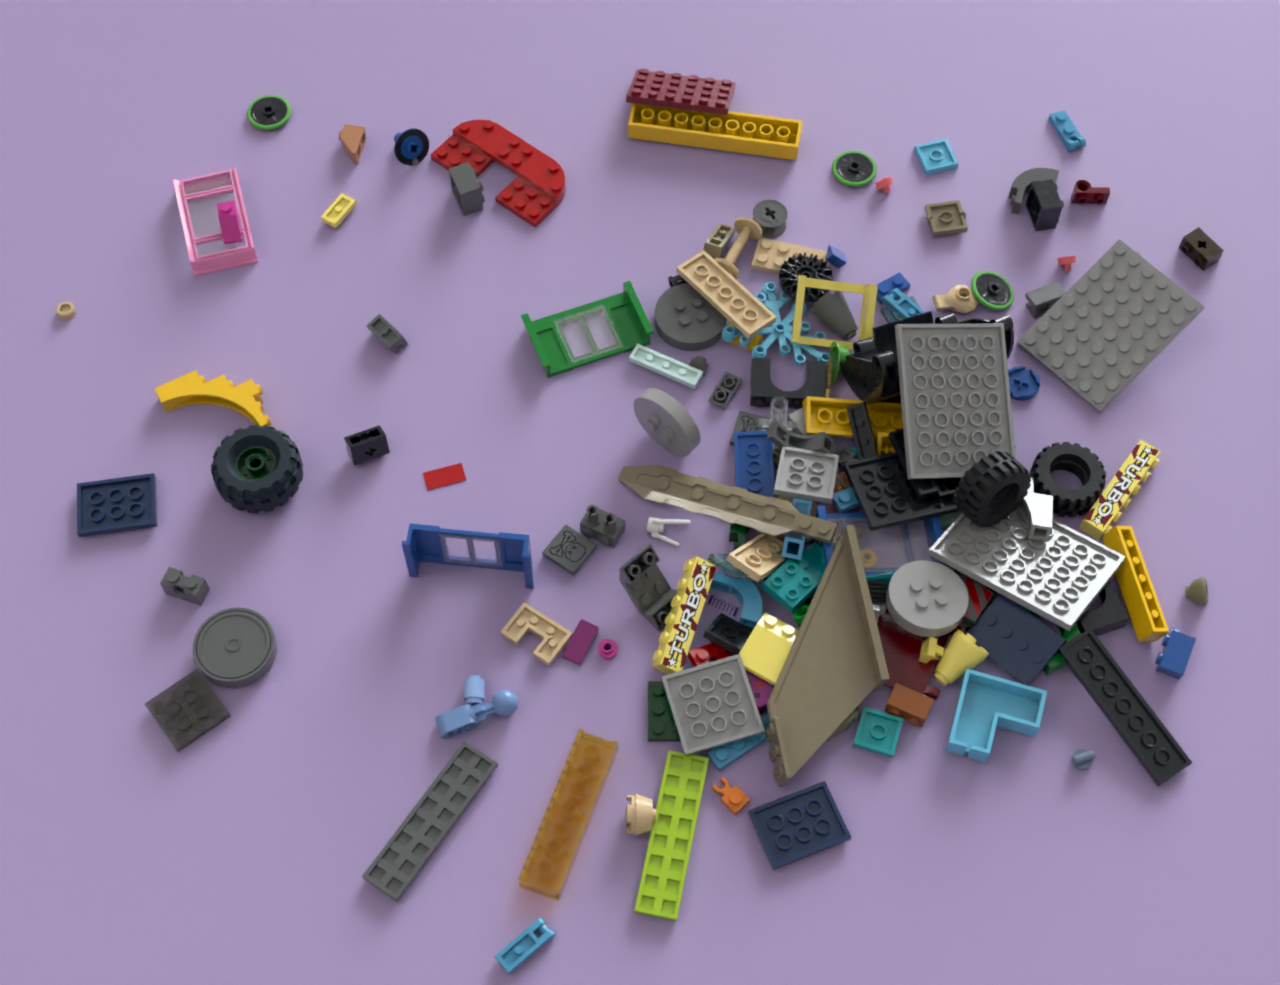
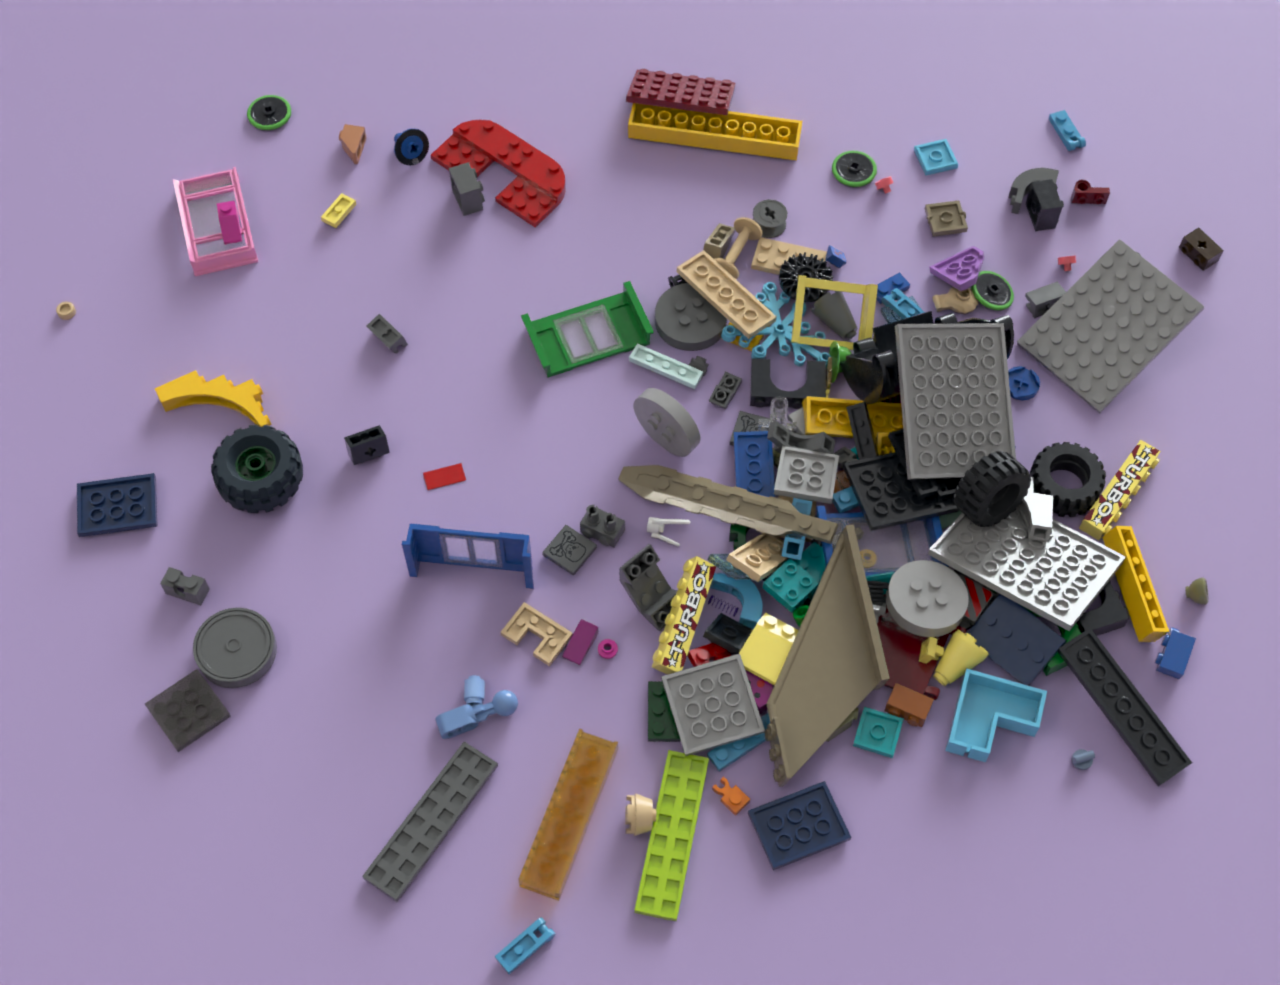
(960, 269): none -> medium lavender plate

